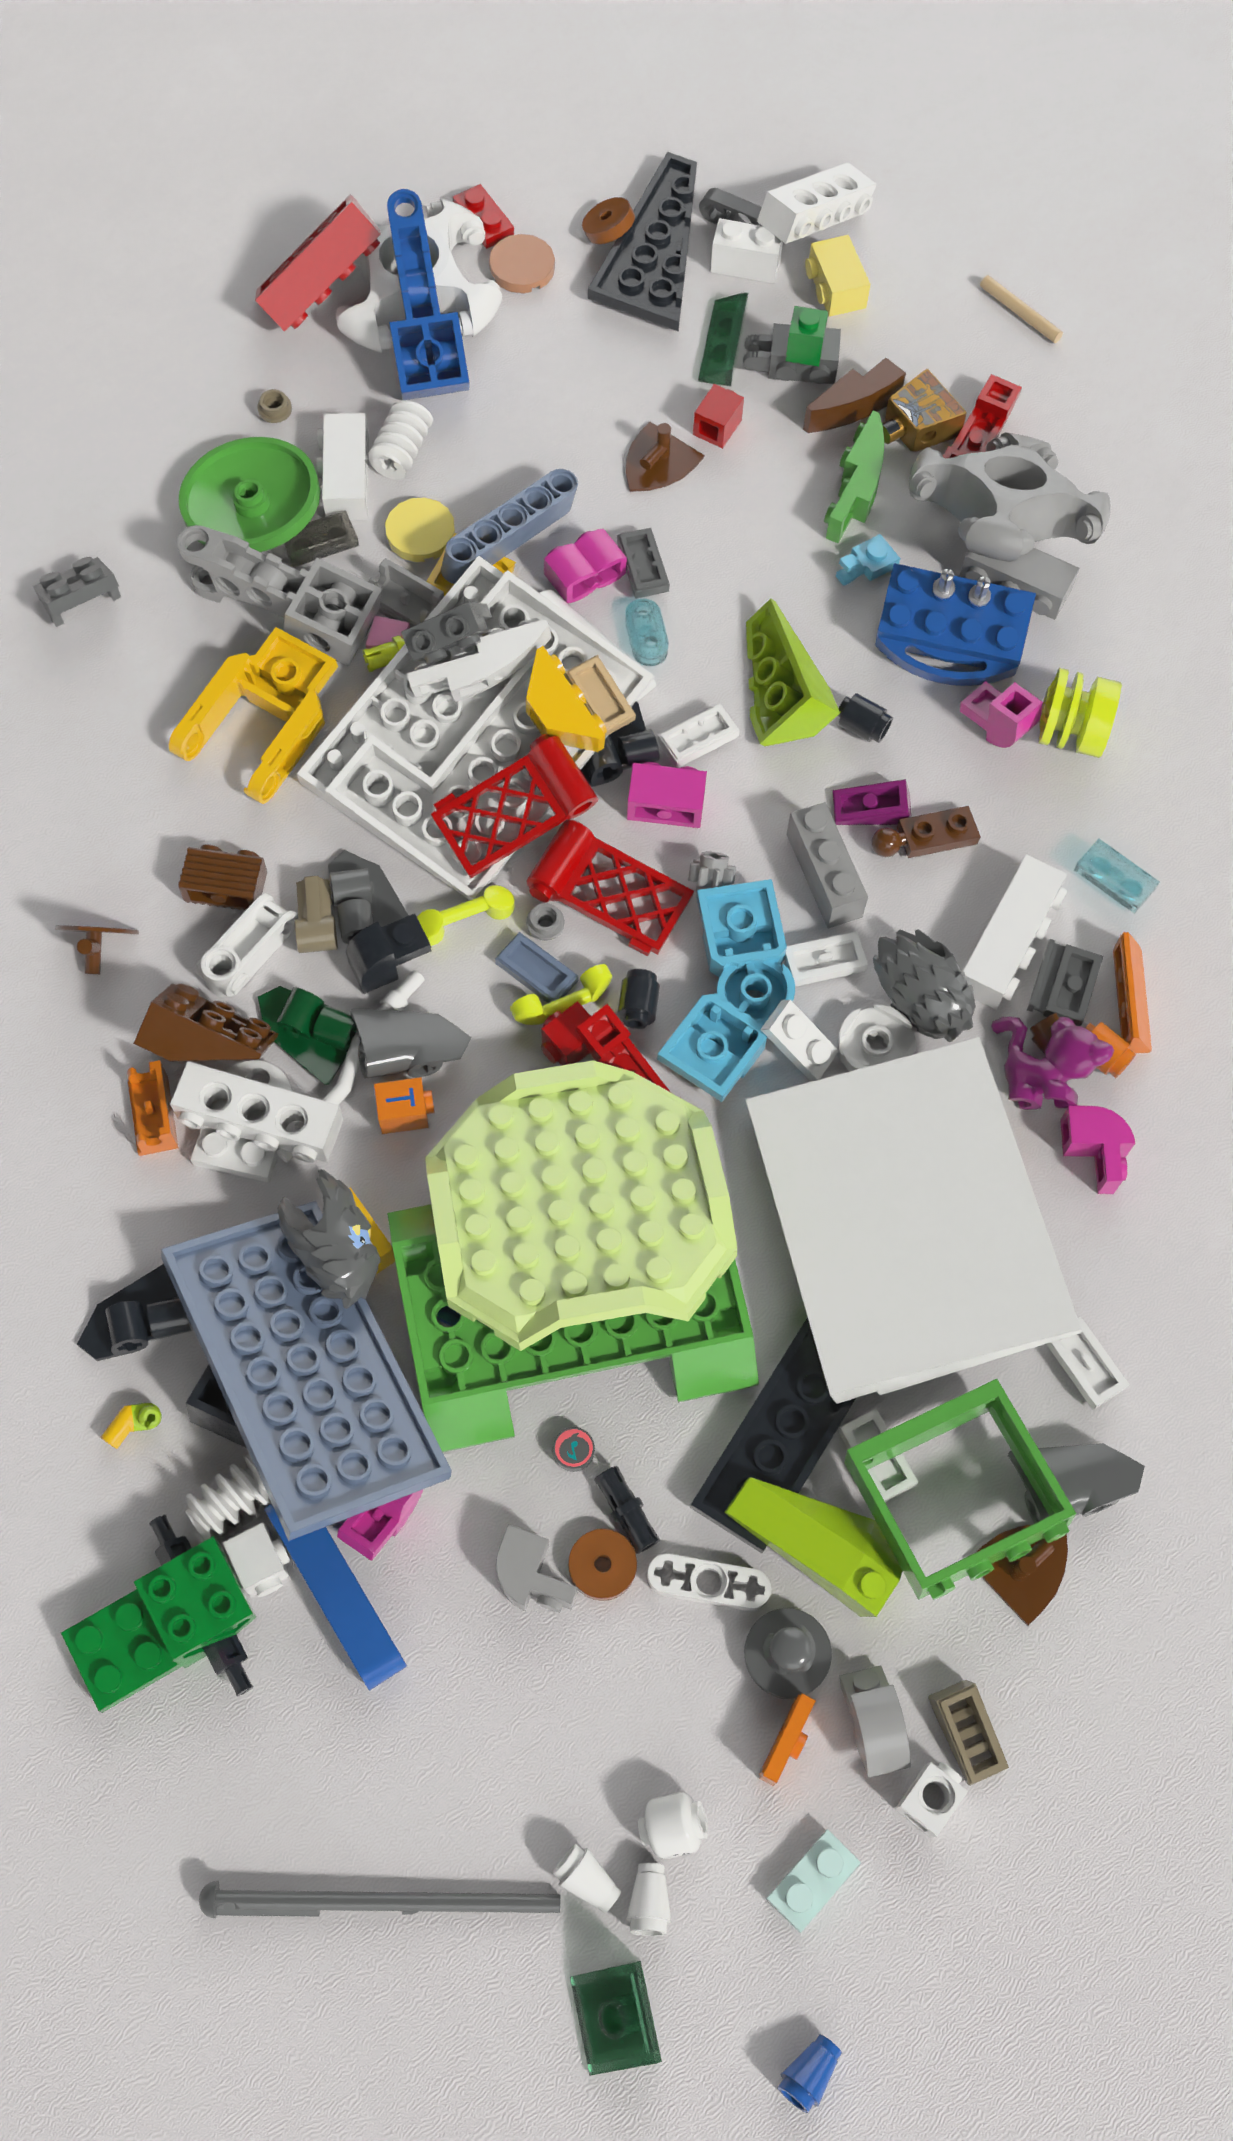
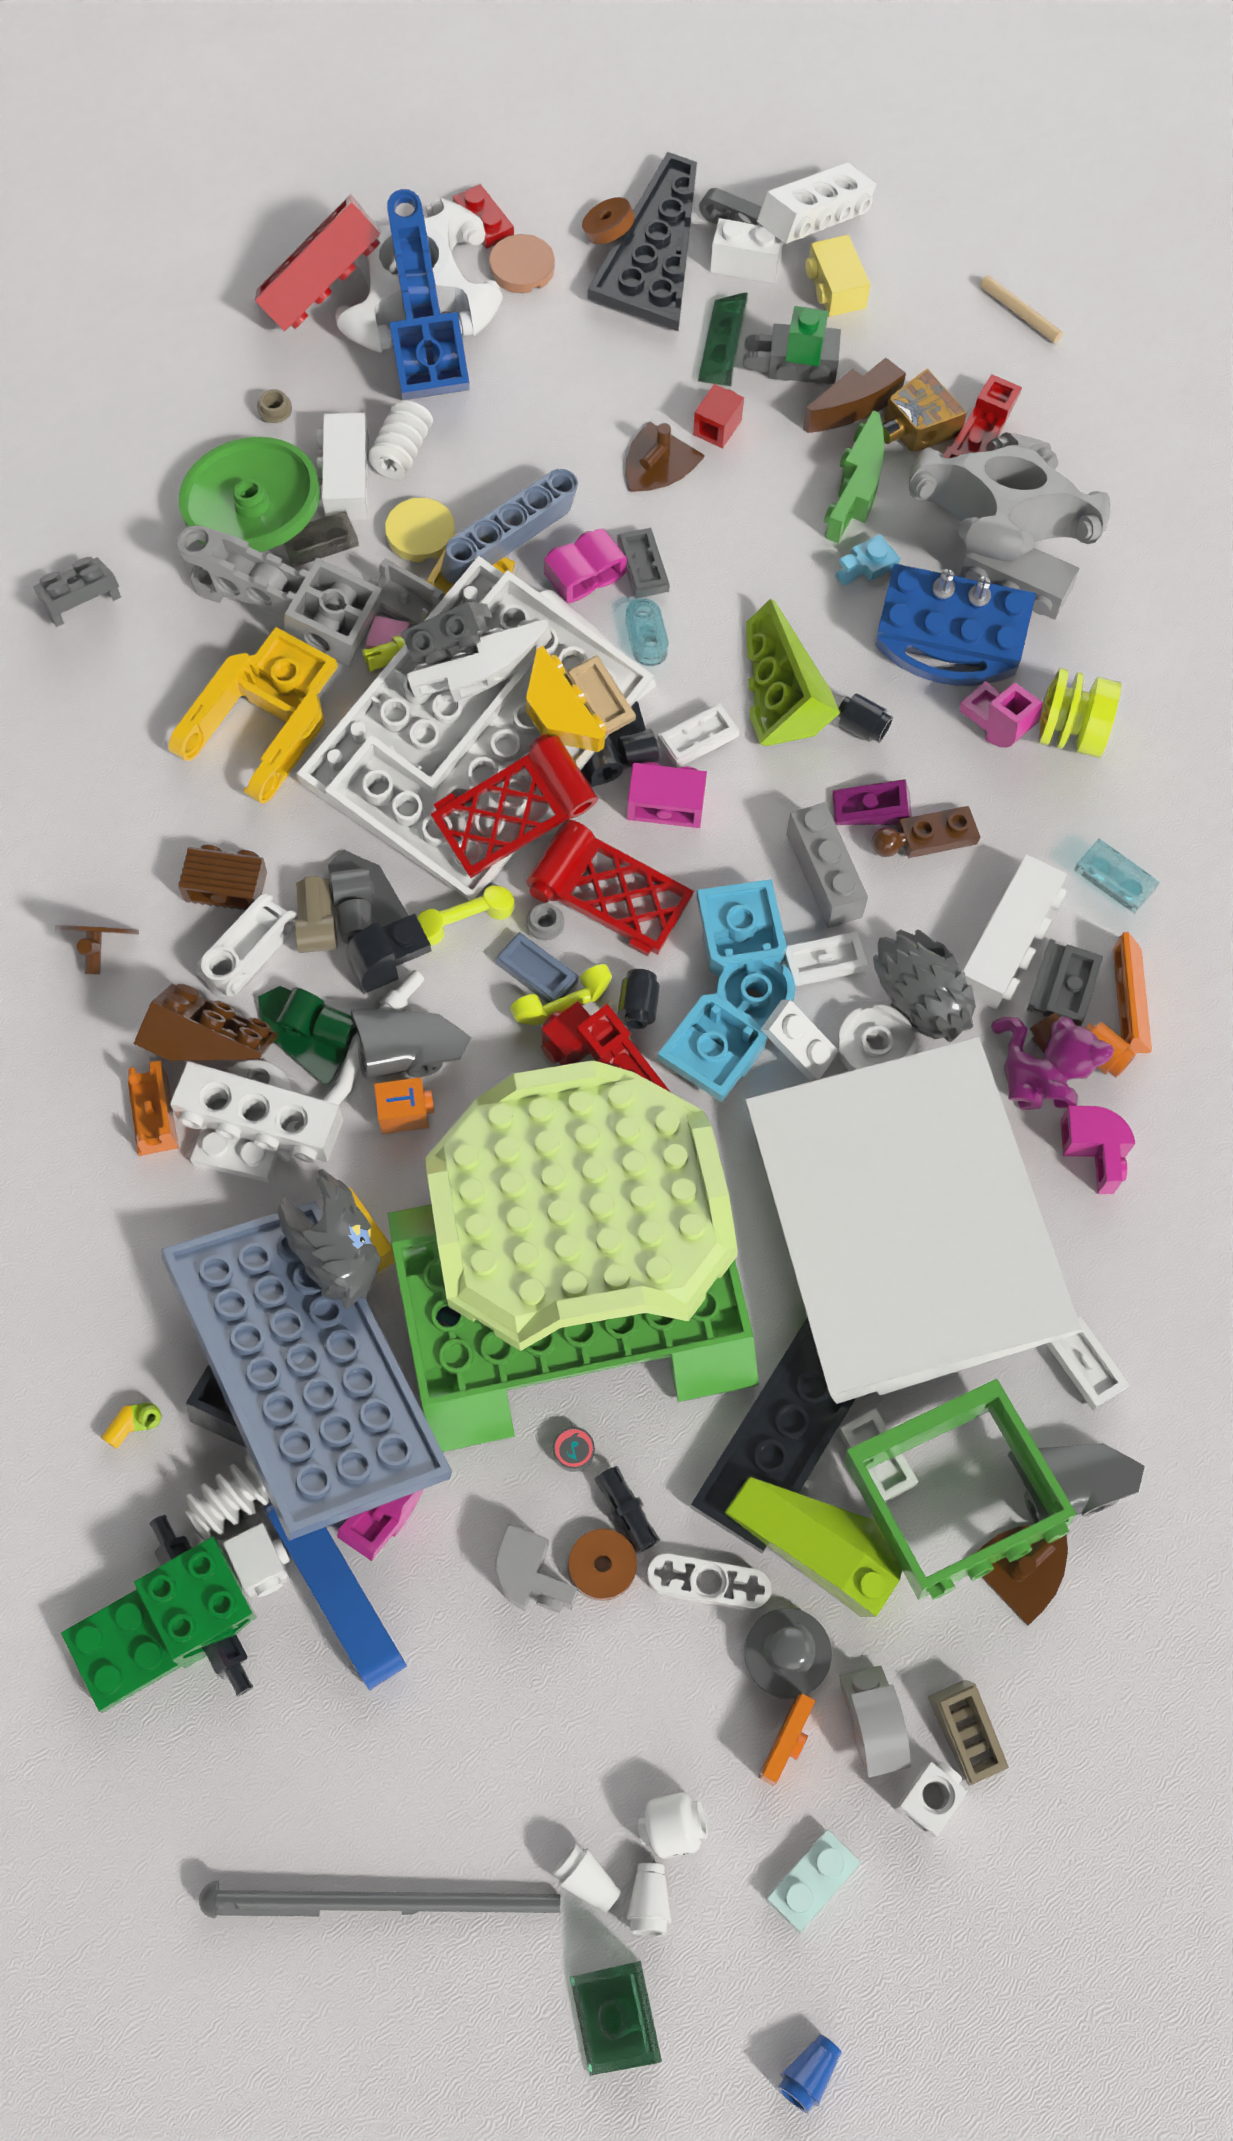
(134, 1316): black panel -> none
(711, 871): light grey gear -> none

